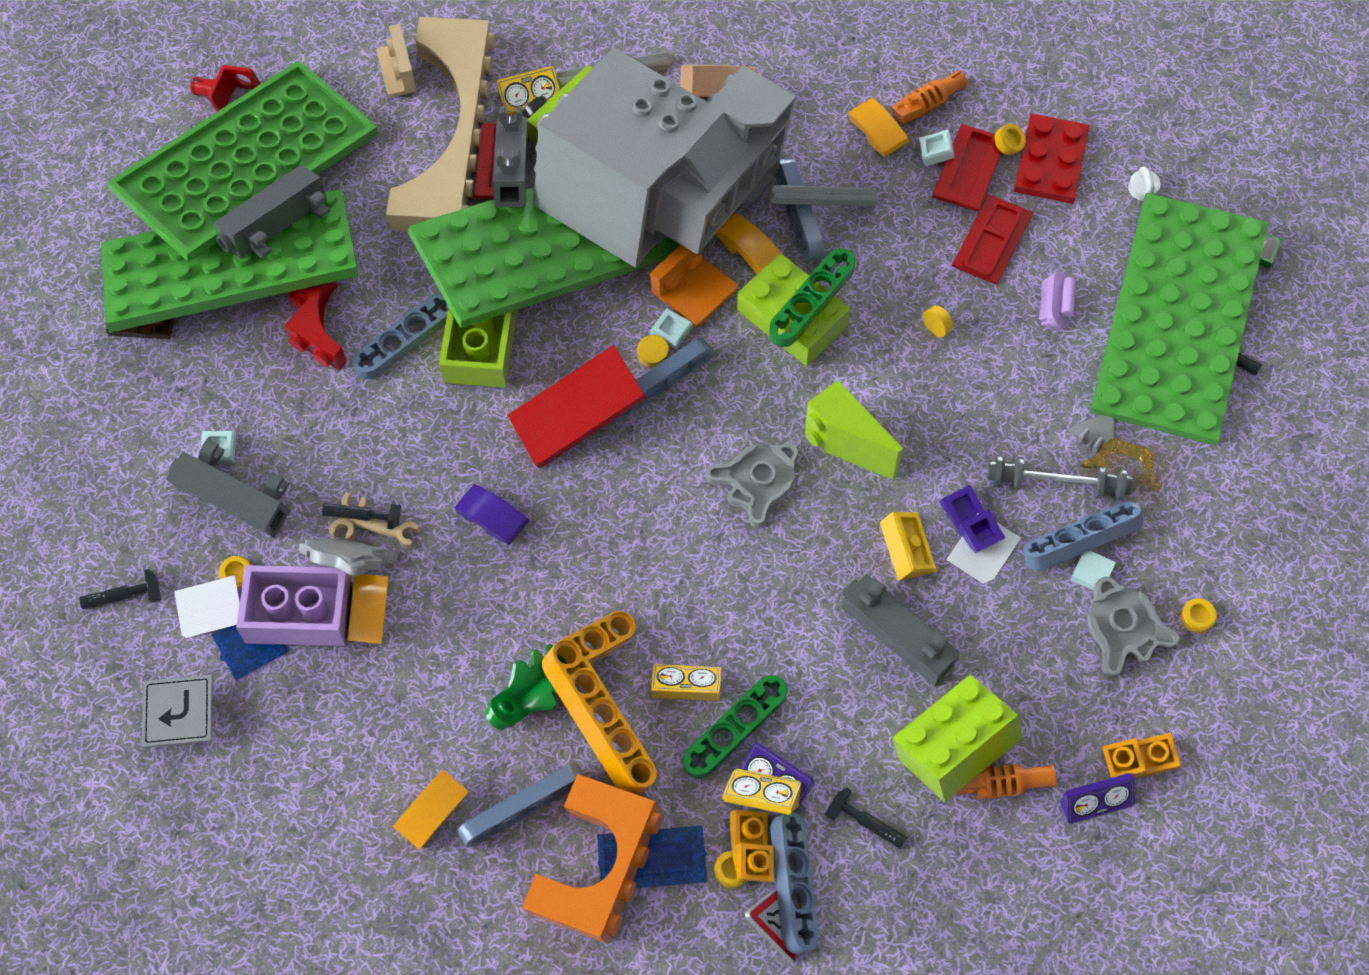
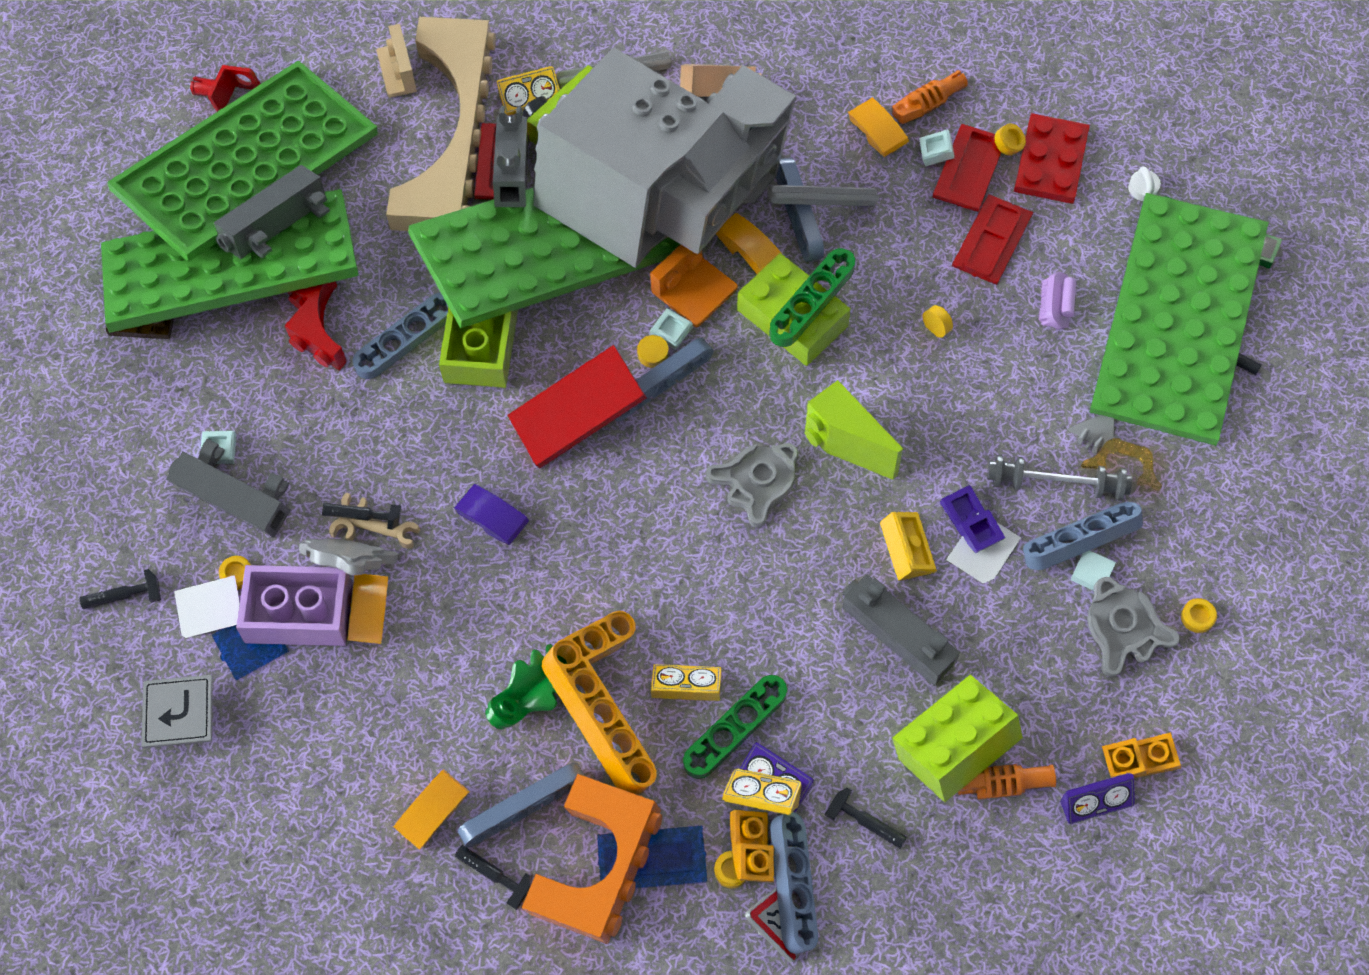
(496, 875): none -> black piece

